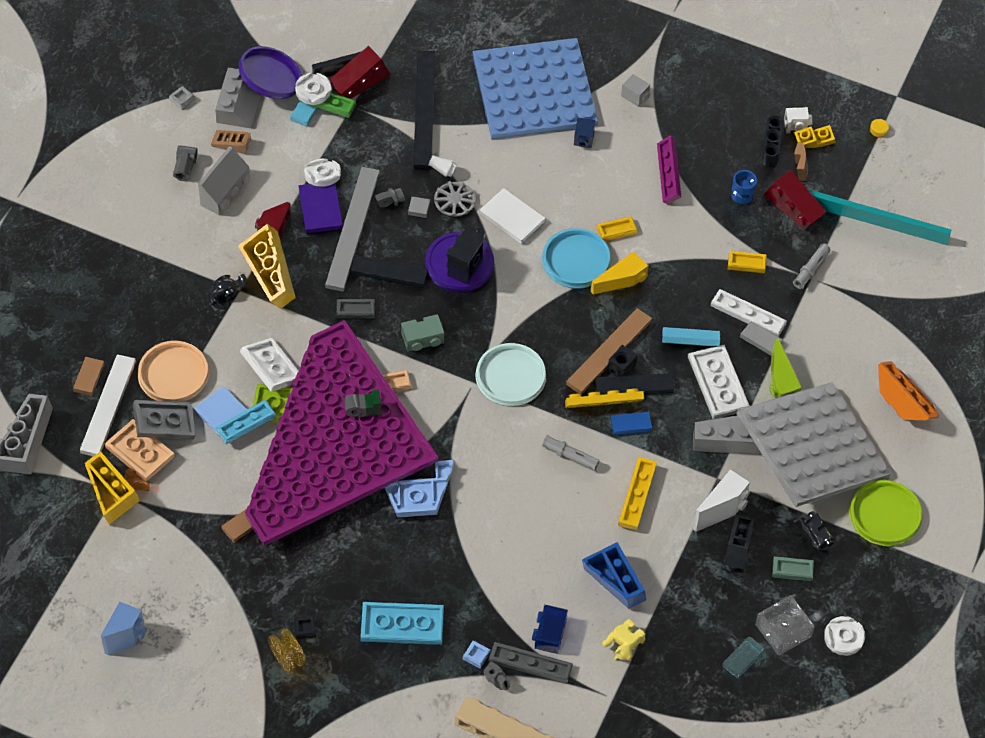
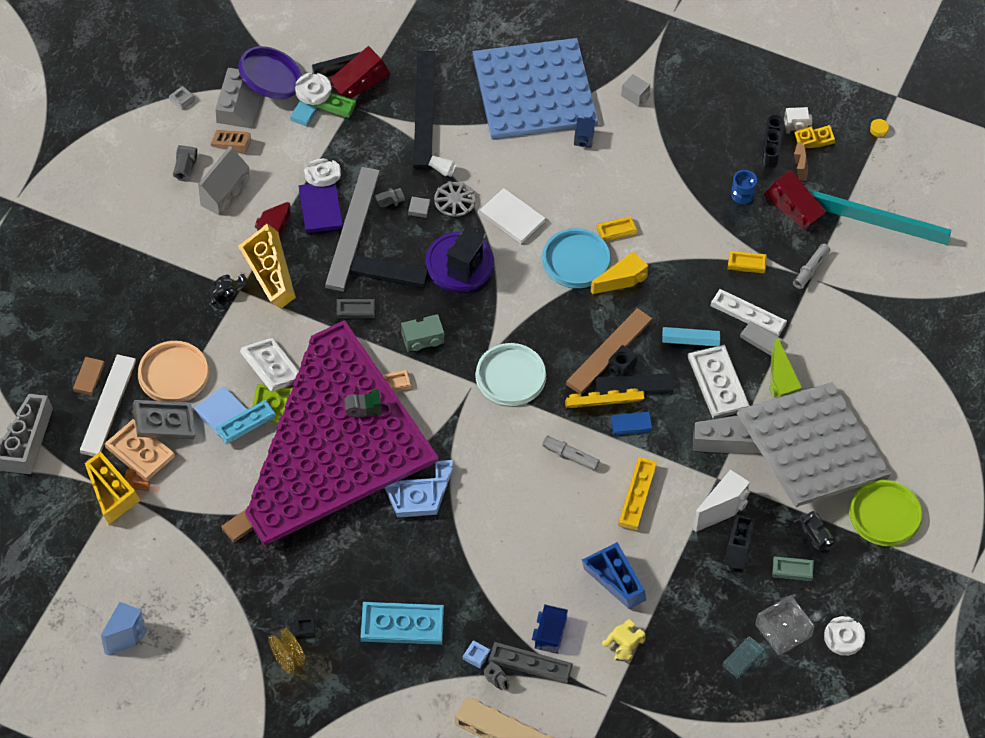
(669, 170): magenta plate -> none
(904, 394): orange wedge -> none

